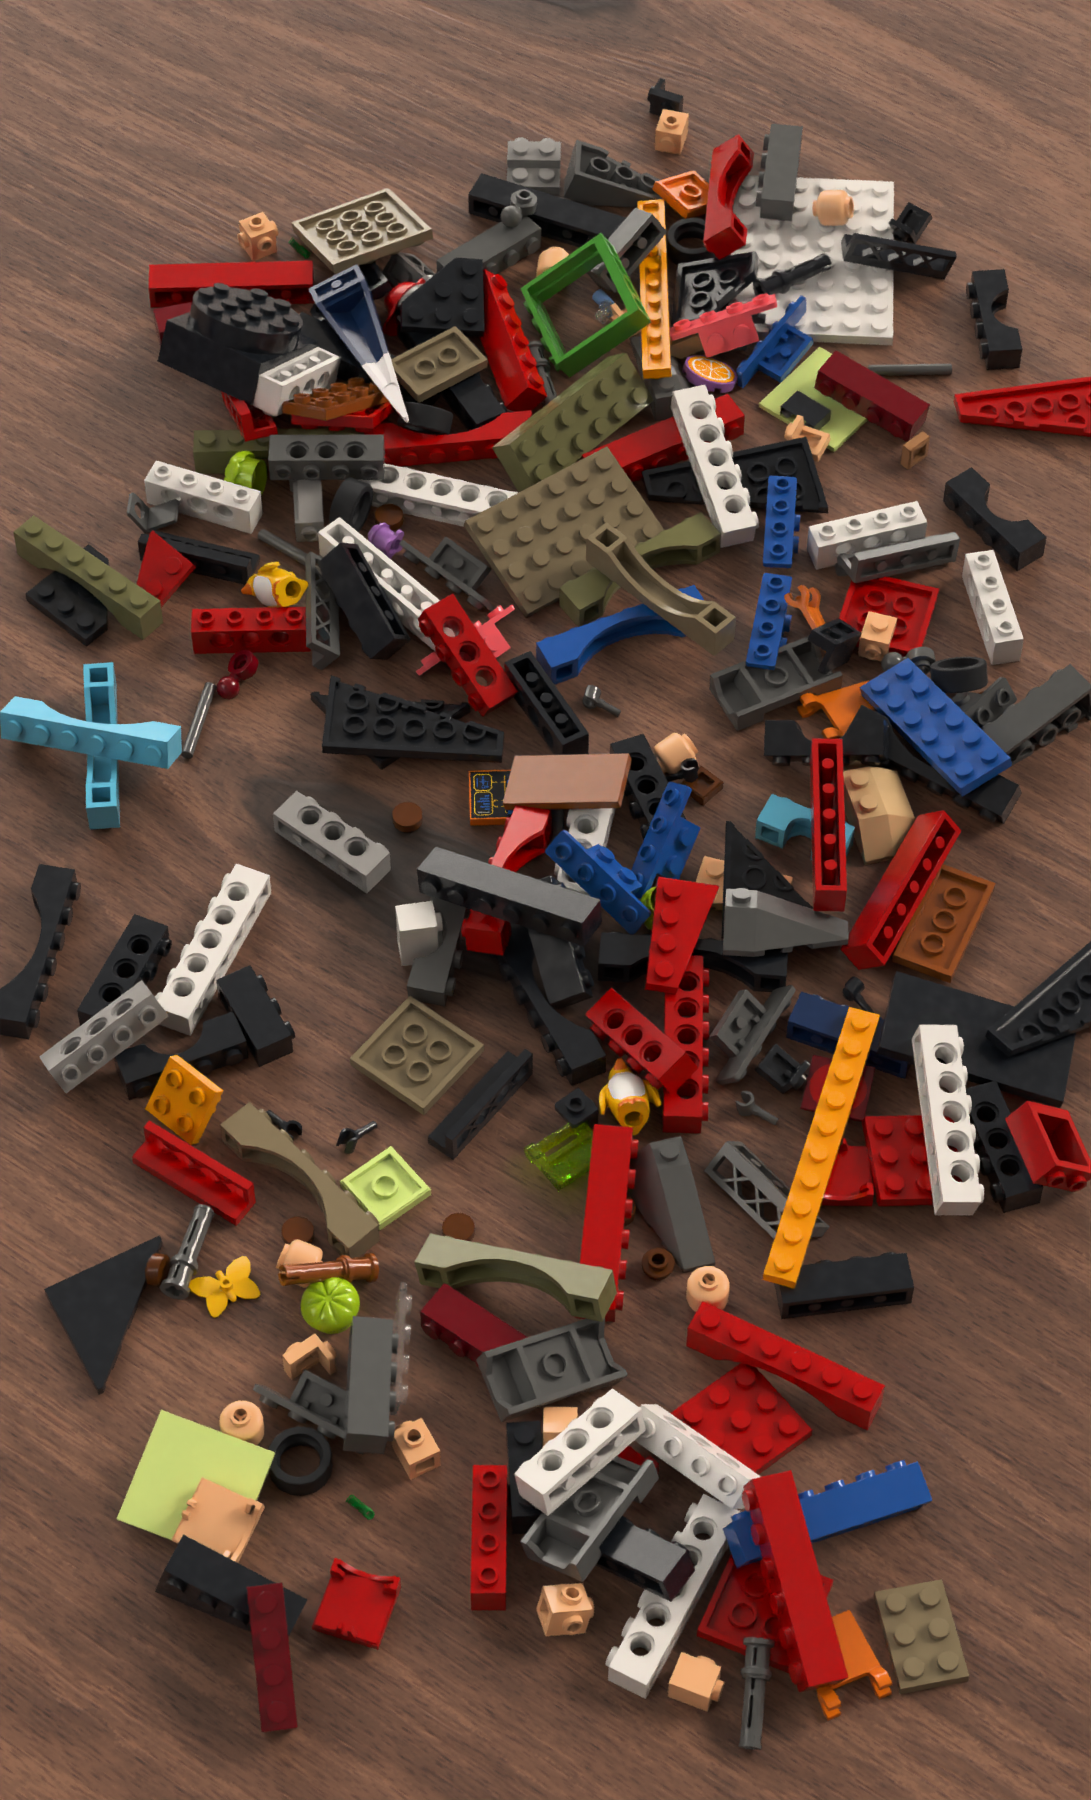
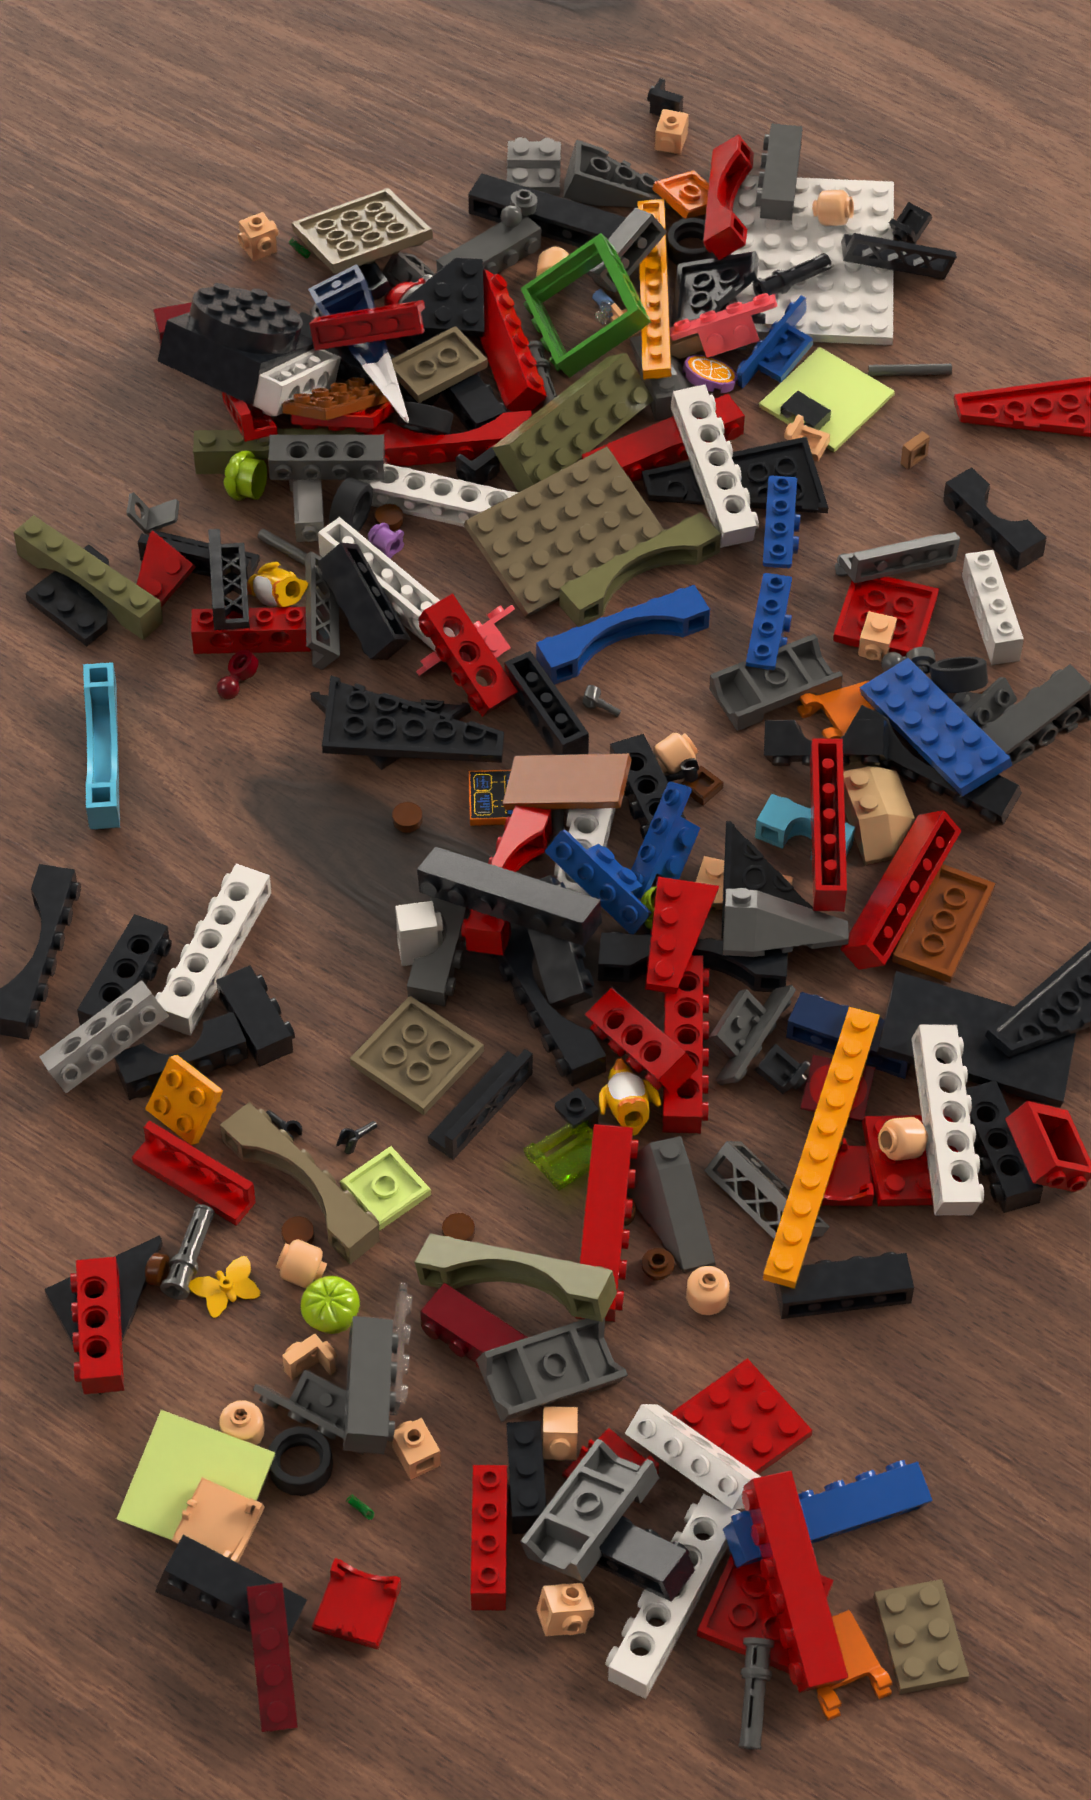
(105, 1372): none -> red brick
(139, 743): medium azure arch -> none
(198, 720): dark grey bar -> none
(204, 496): white brick -> none
(218, 582): none -> black fence
(280, 279): red brick -> none
(332, 841): light grey brick -> none
(343, 1267): dark orange pin -> none
(367, 325): none -> red fence
(456, 566): dark grey bracket -> none
(480, 469): none -> black bracket
(579, 1451): white brick -> none
(696, 1681): light nougat brick -> none
(698, 619): dark tan arch -> none
(736, 1340): red arch -> none
(750, 1108): dark grey hand -> none
(809, 609): orange flag -> none
(837, 640): black panel -> none
(852, 991): black hand -> none
(864, 532): white brick -> none
(871, 396): dark red brick -> none
(903, 1138): none -> light nougat head
(999, 343): black arch -> none

